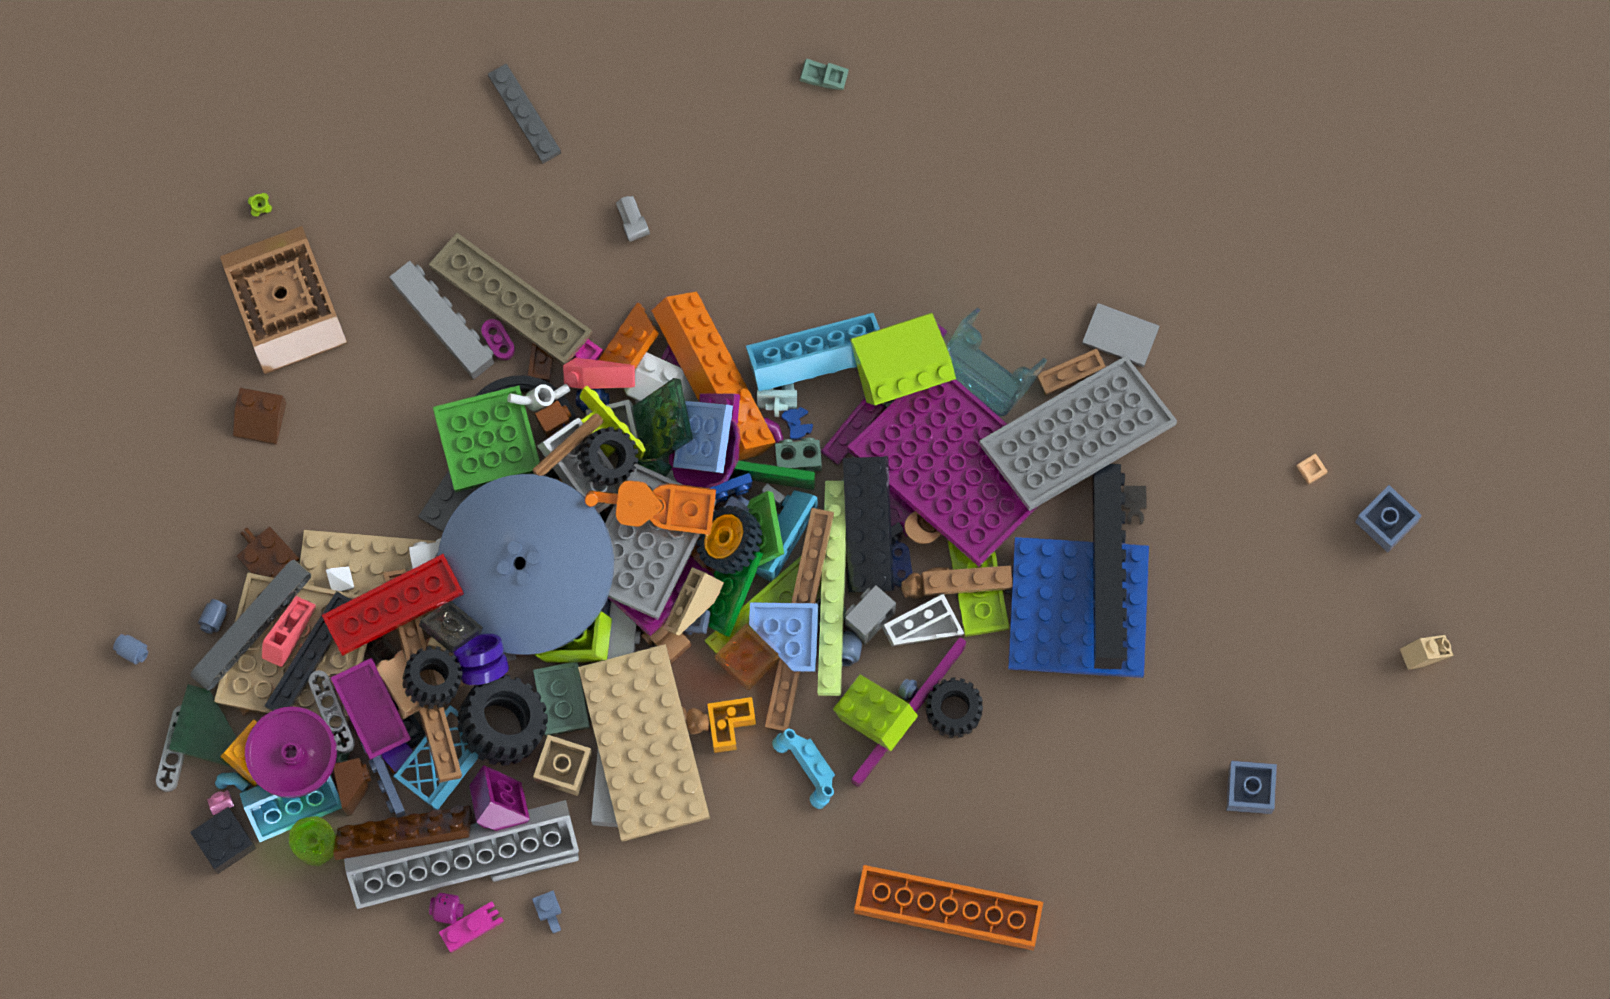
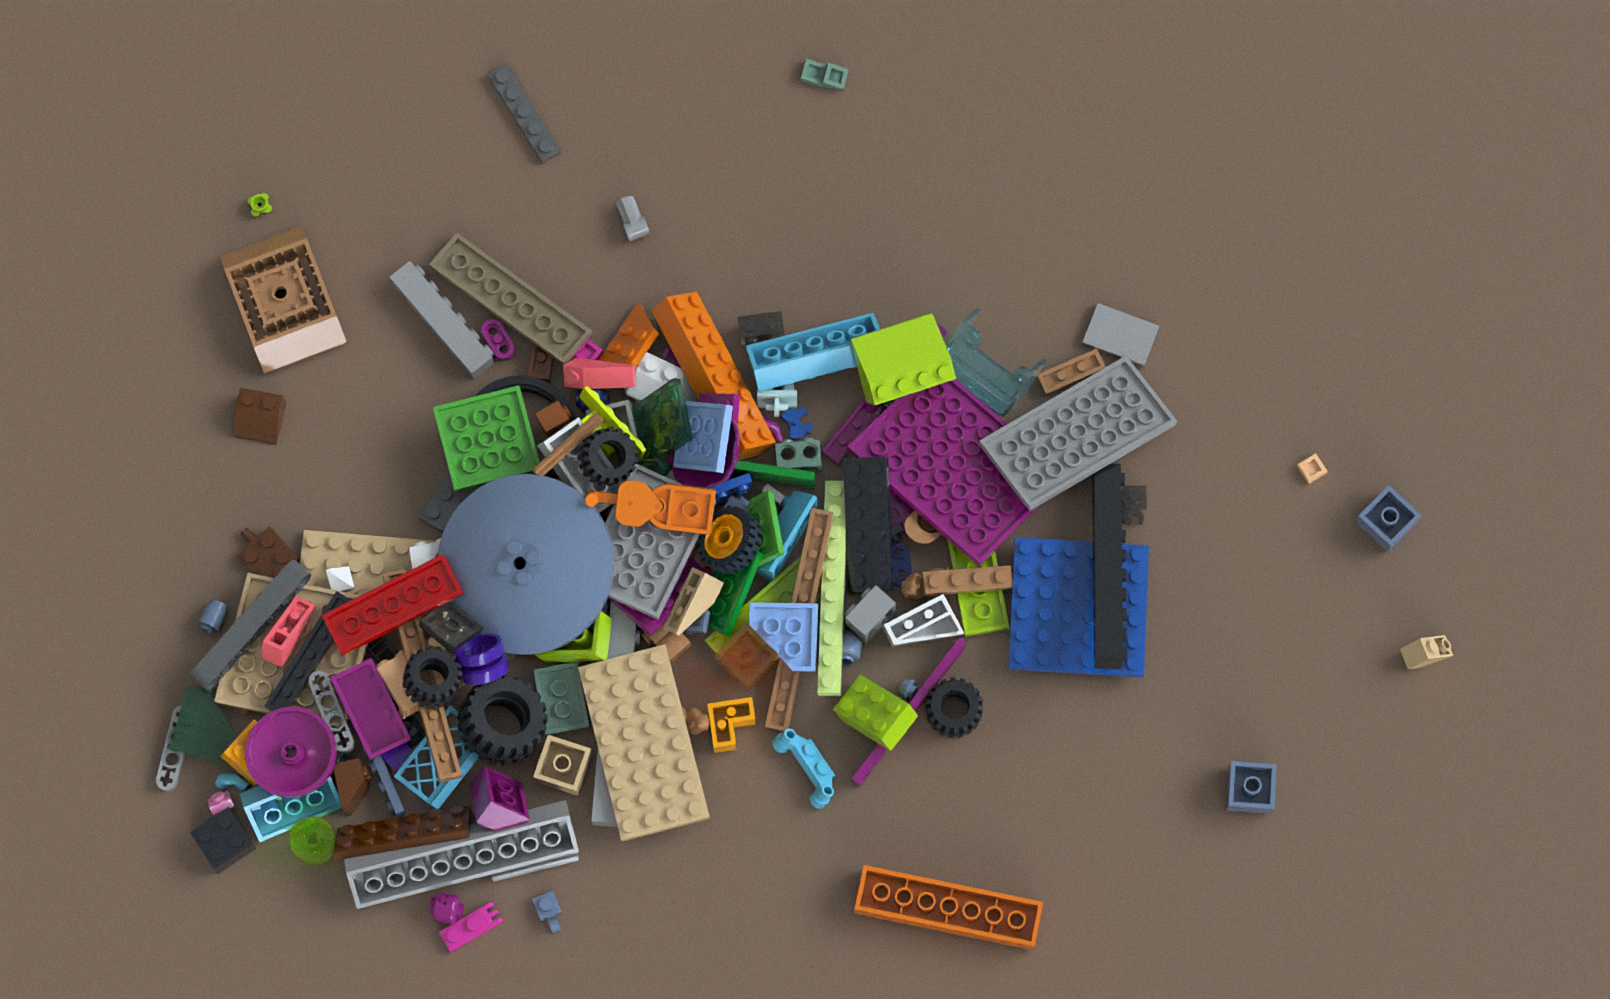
(130, 649): sand blue brick -> none
(532, 400): white piece -> none
(760, 327): none -> clear smoke brick

